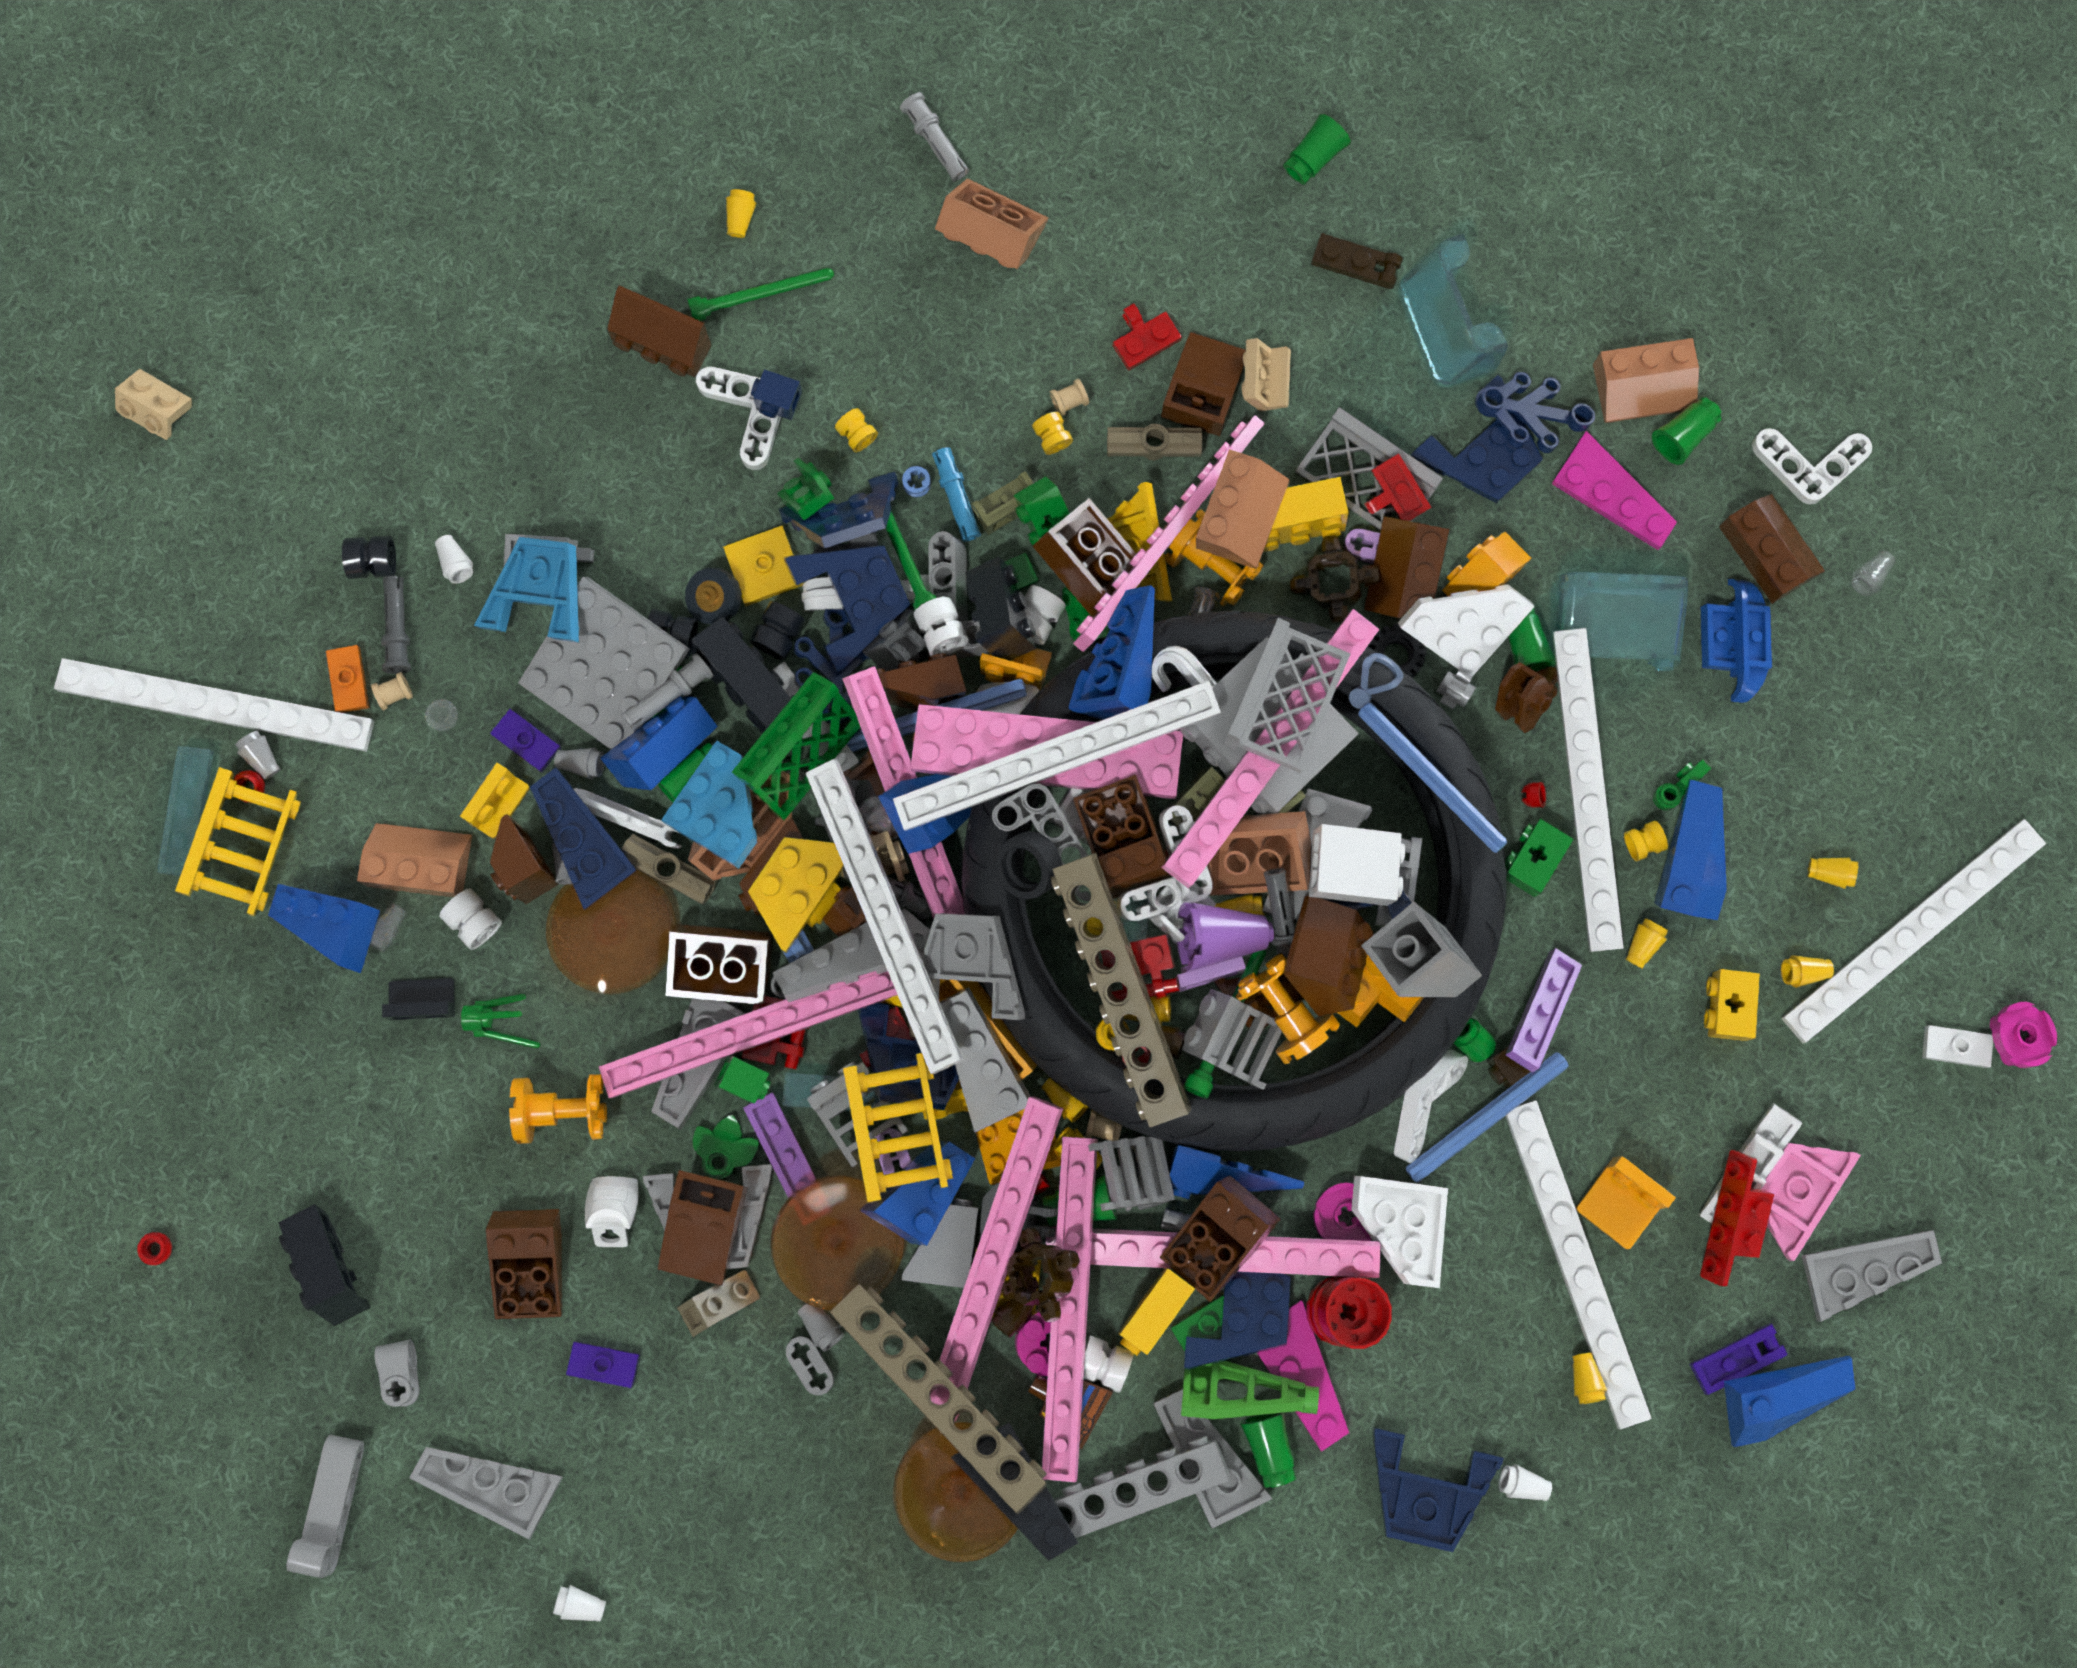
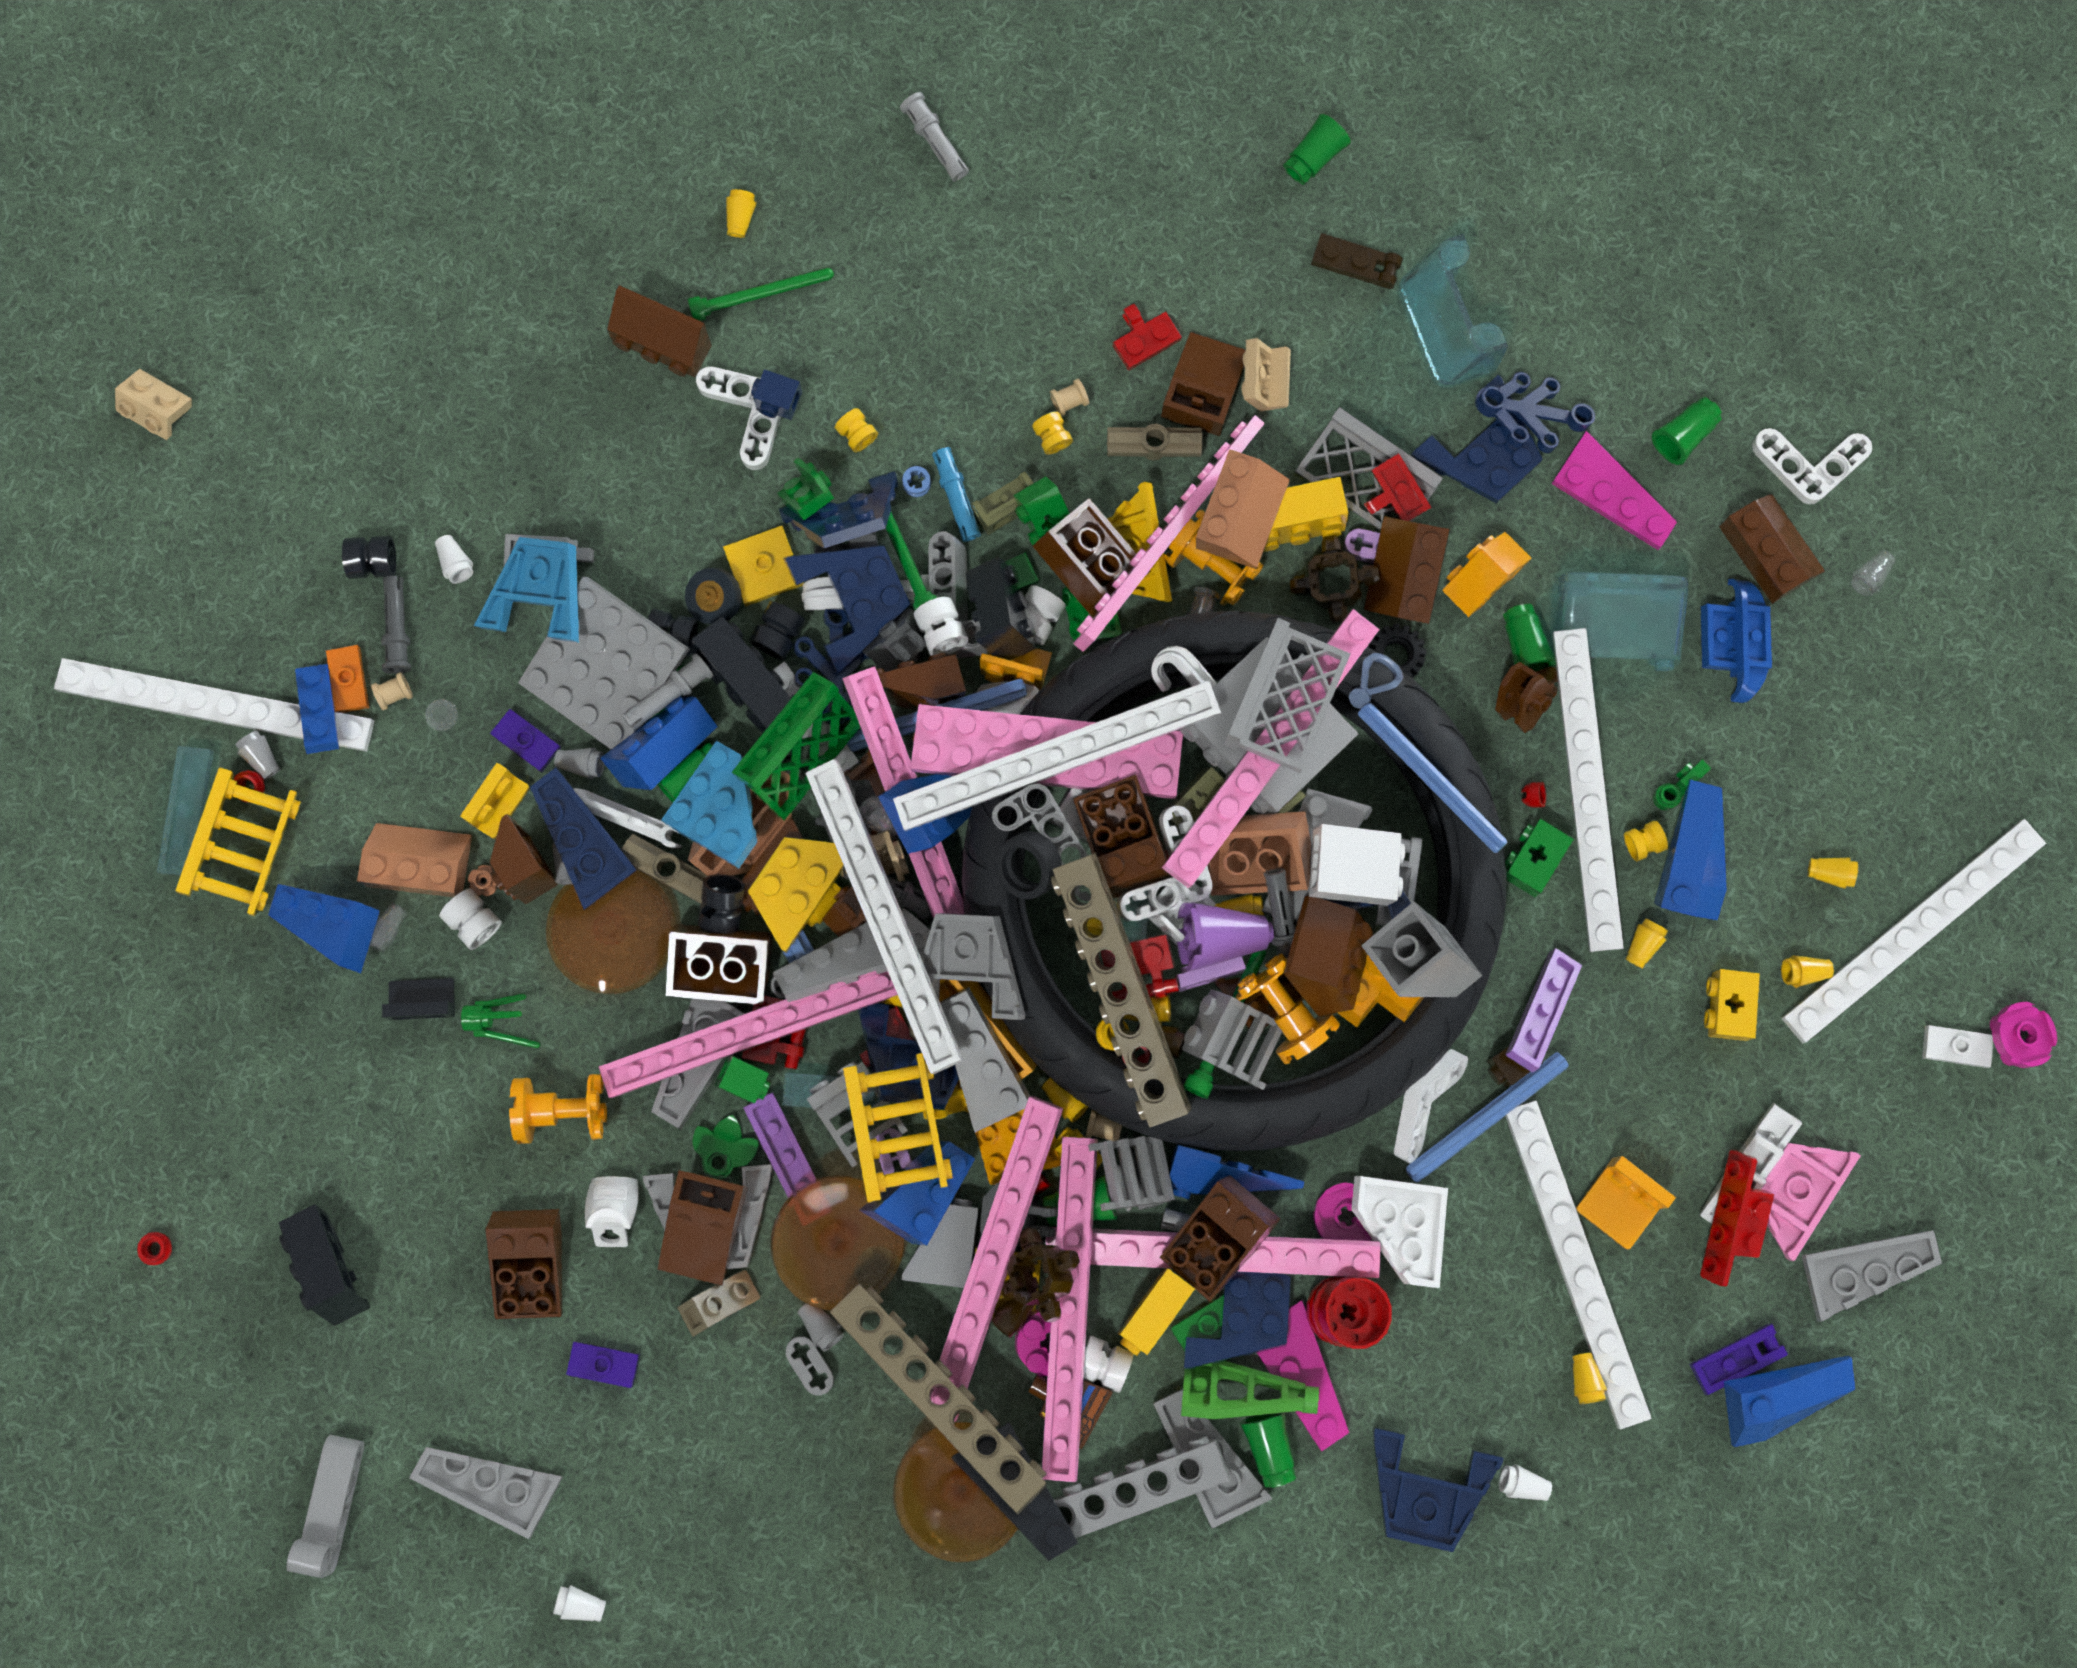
(317, 709): none -> blue plate
(398, 1368): light grey piece -> none
(475, 881): none -> nougat plate
(721, 904): none -> black wheel
(990, 223): nougat slope -> none
(1123, 663): blue wedge -> none
(1456, 689): light grey gear -> none
(1467, 624): white plate -> none
(1475, 1041): green brick -> none
(1647, 380): nougat slope -> none

